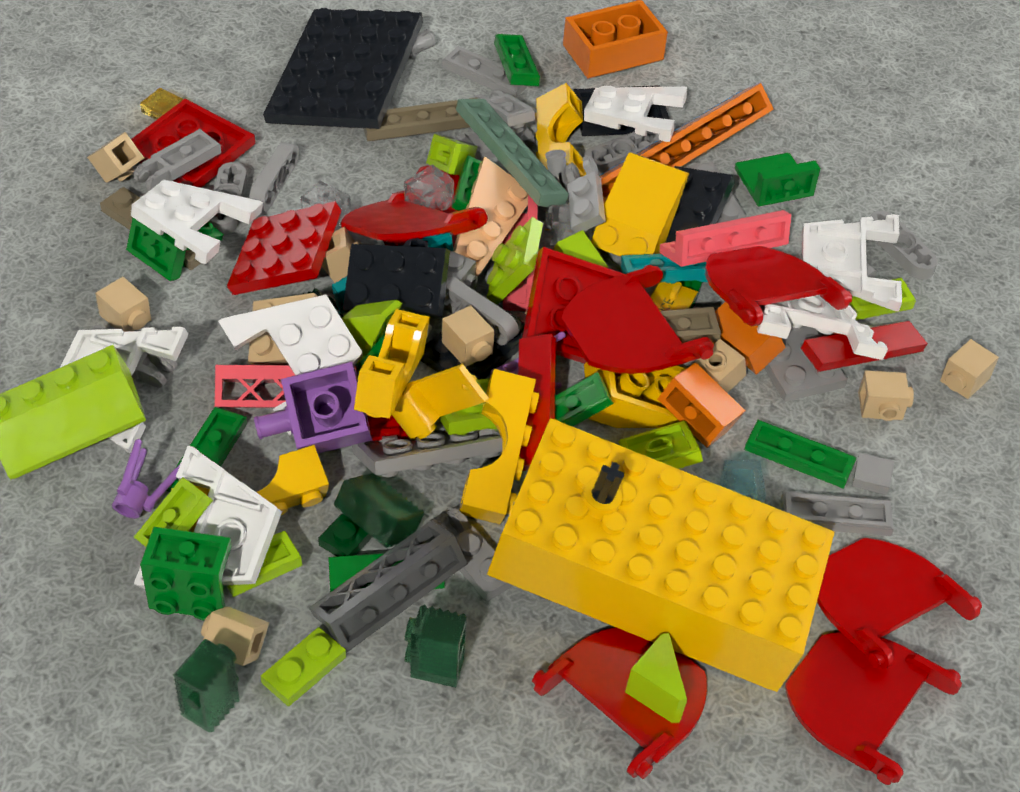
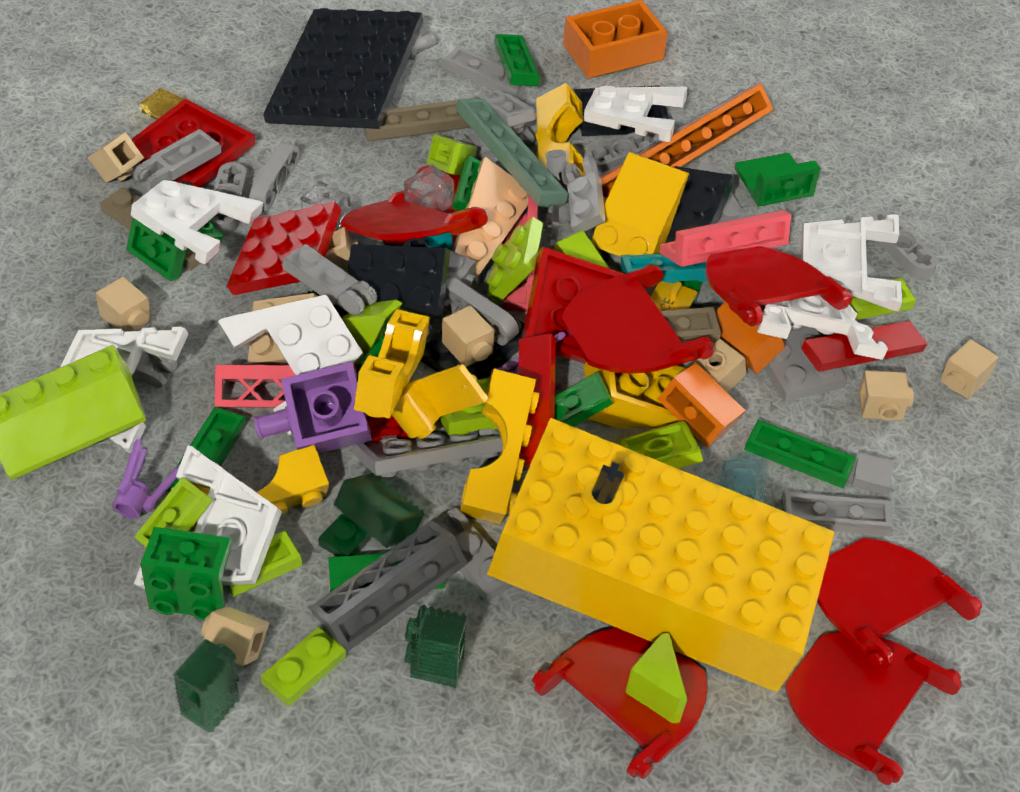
(329, 280): none -> light grey hinge

